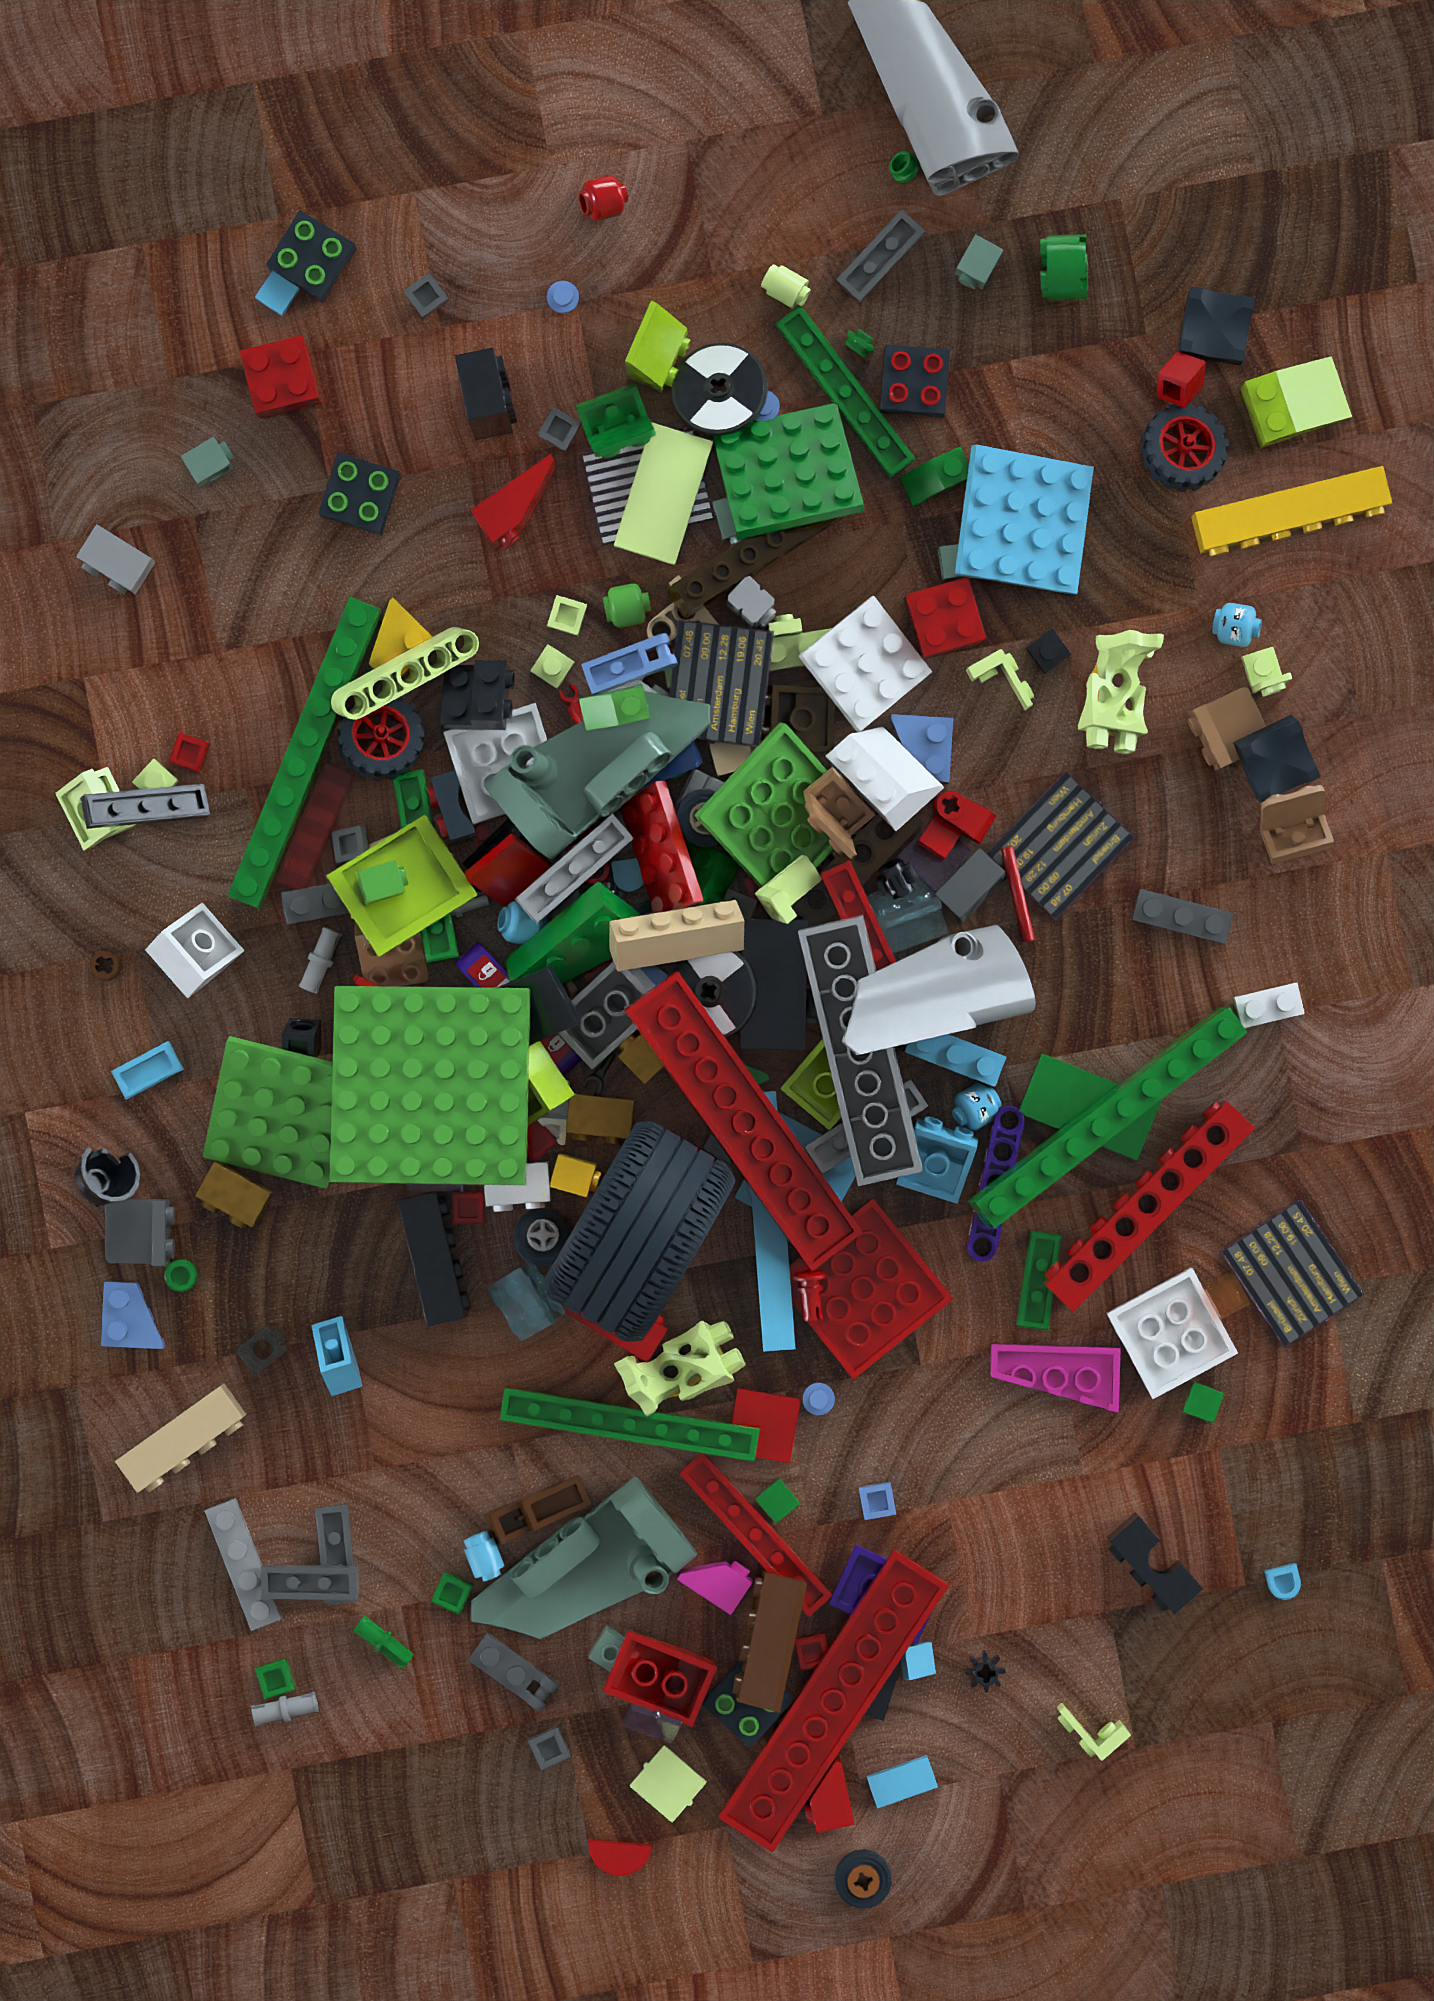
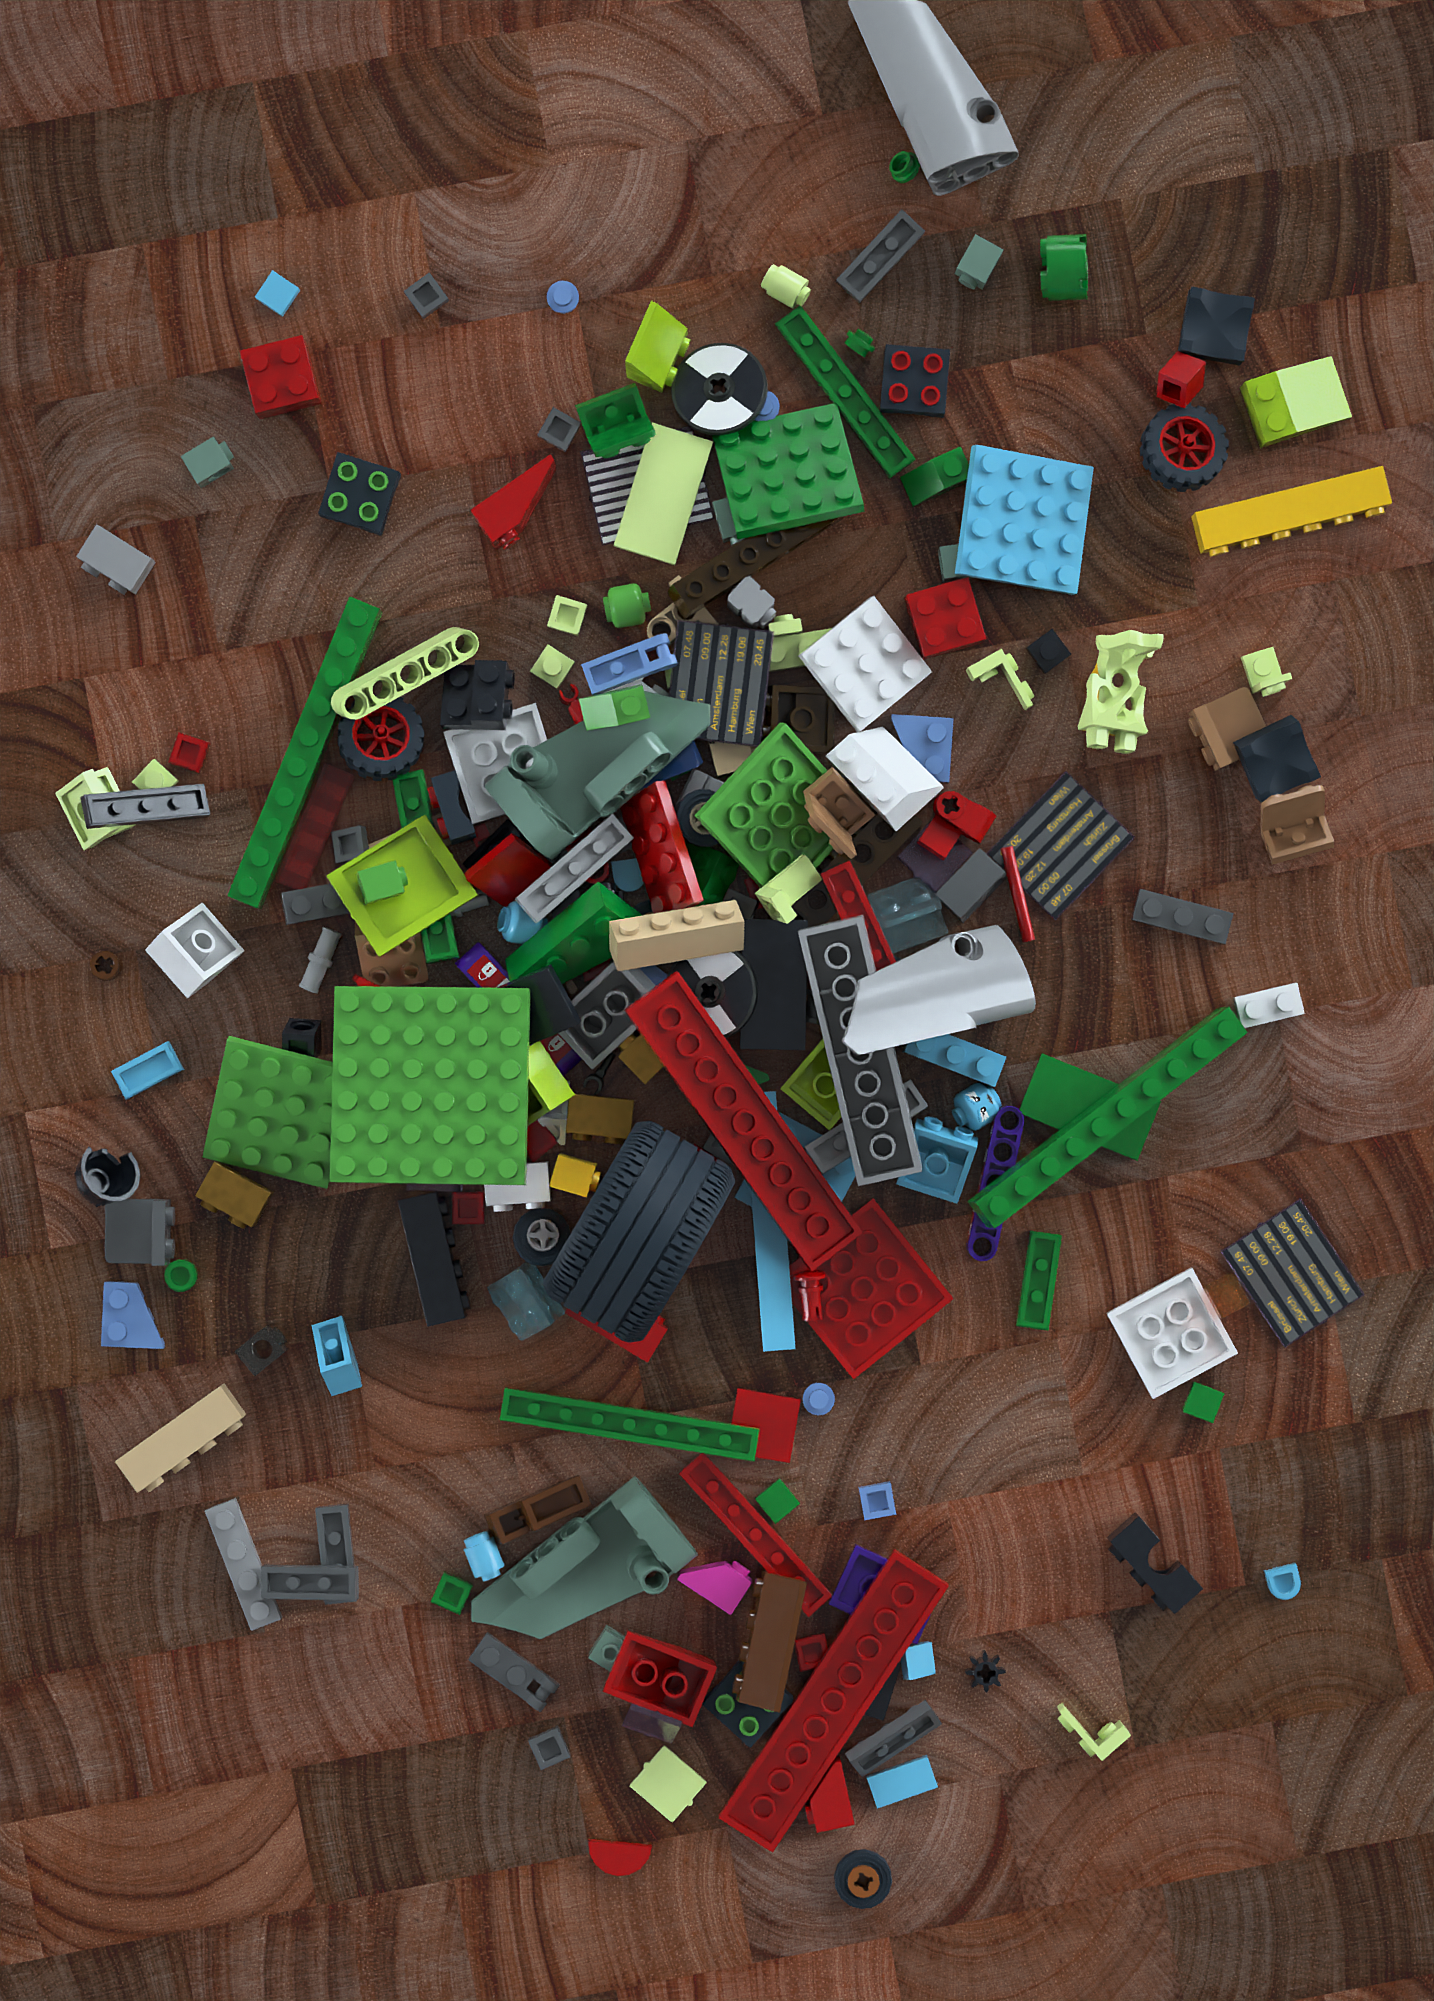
(275, 1678): green tile -> none
(285, 1708): light grey pin -> none
(311, 255): black brick -> none
(383, 1642): green axle -> none
(396, 636): yellow wing -> none
(486, 393): black brick -> none
(602, 198): red head -> none
(704, 1362): yellowish green hips -> none
(893, 1738): none -> dark grey plate
(896, 878): black gear -> none
(1066, 1371): dark pink wing -> none
(1233, 1130): red brick -> none
(1236, 624): medium azure head -> none

